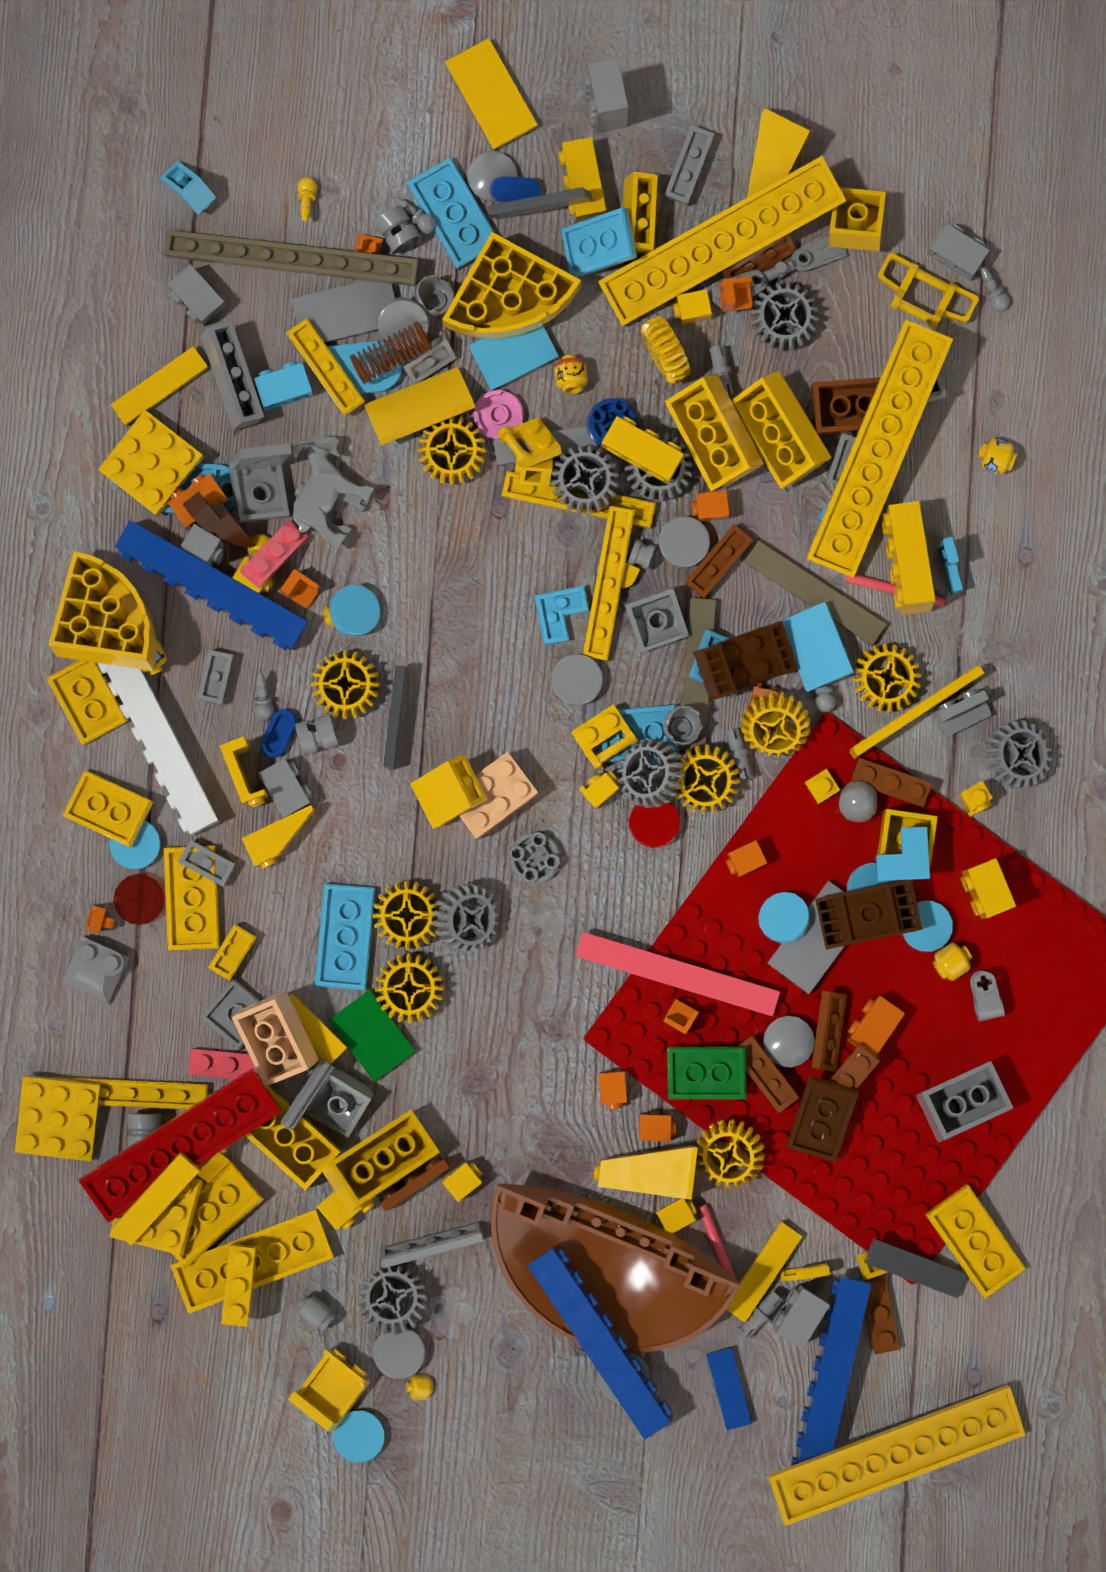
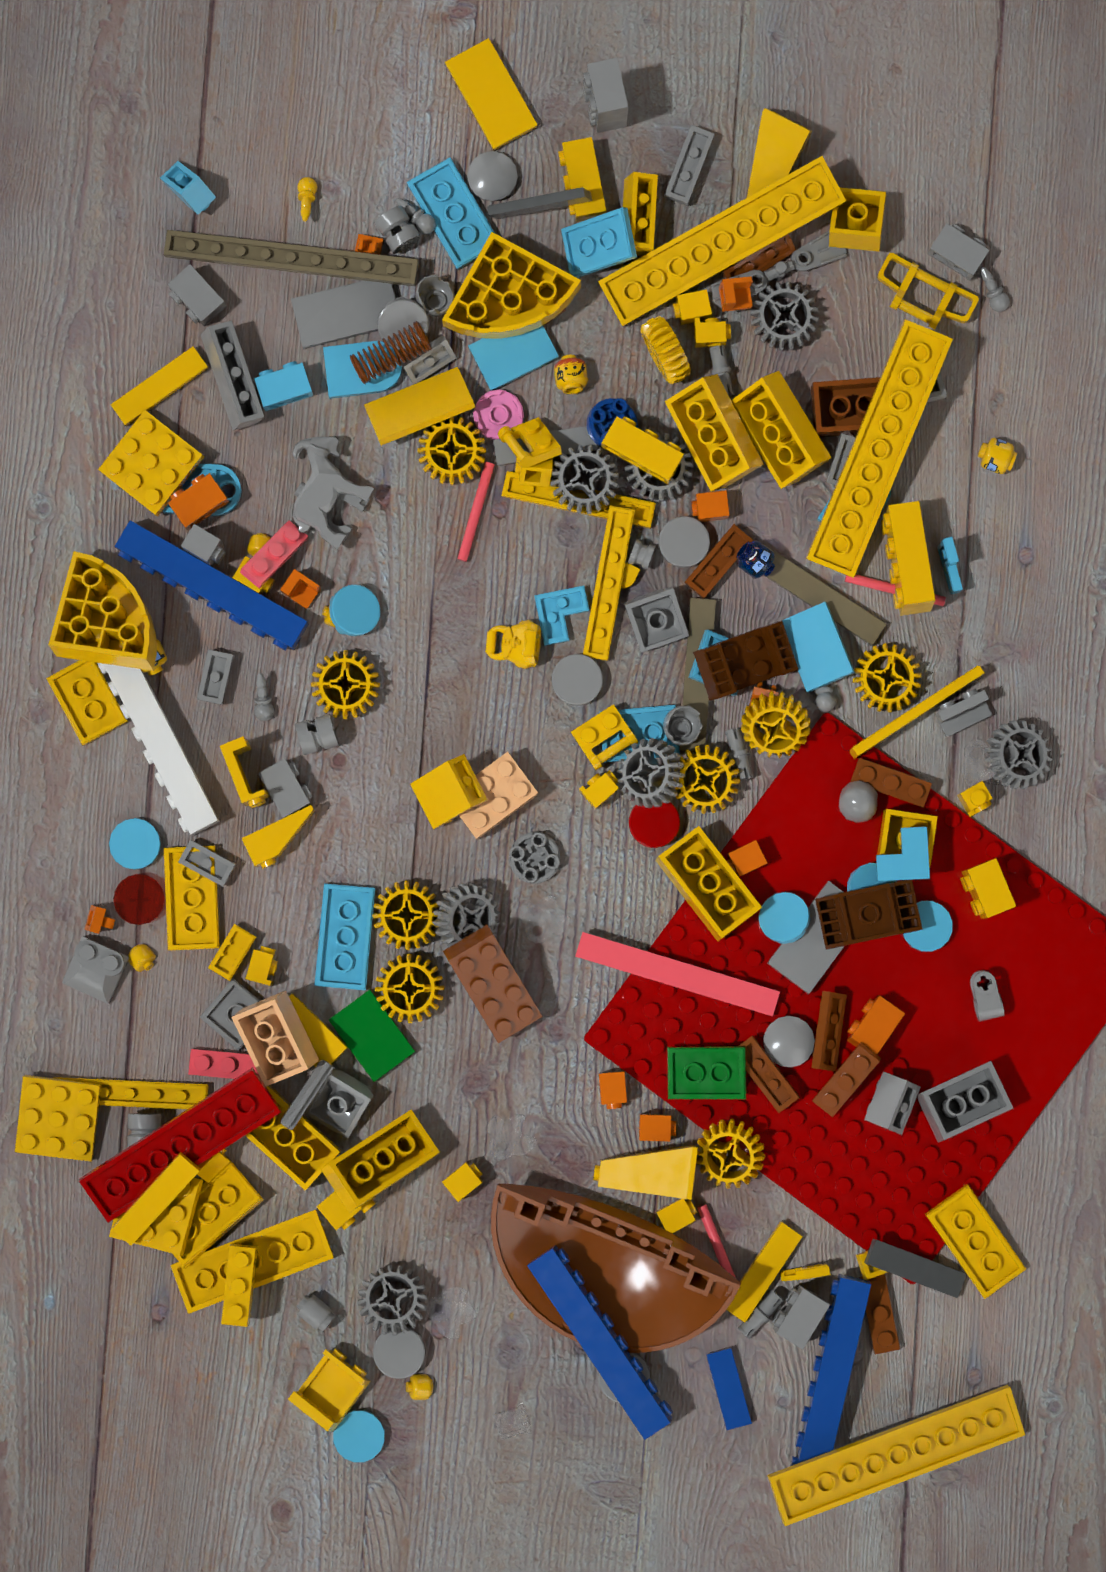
(107, 808): yellow tile -> none
(141, 958): none -> yellow piece
(217, 520): reddish brown slope -> none
(259, 469): light grey bracket -> none
(262, 966): none -> yellow brick
(278, 733): blue tile -> none
(325, 367): yellow tile -> none
(395, 717): dark grey tile -> none
(414, 1183): dark orange plate -> none
(431, 1244): light grey tile -> none
(476, 511): none -> coral bar
(492, 983): none -> dark orange brick
(513, 188): blue tile -> none
(519, 643): none -> yellow piece
(680, 1016): orange panel -> none
(708, 883): none -> yellow brick
(711, 332): none -> yellow brick
(755, 559): none -> clear blue head
(822, 786): yellow plate -> none
(822, 1118): reddish brown tile -> none
(892, 1103): none -> light grey brick
(952, 961): yellow head -> none

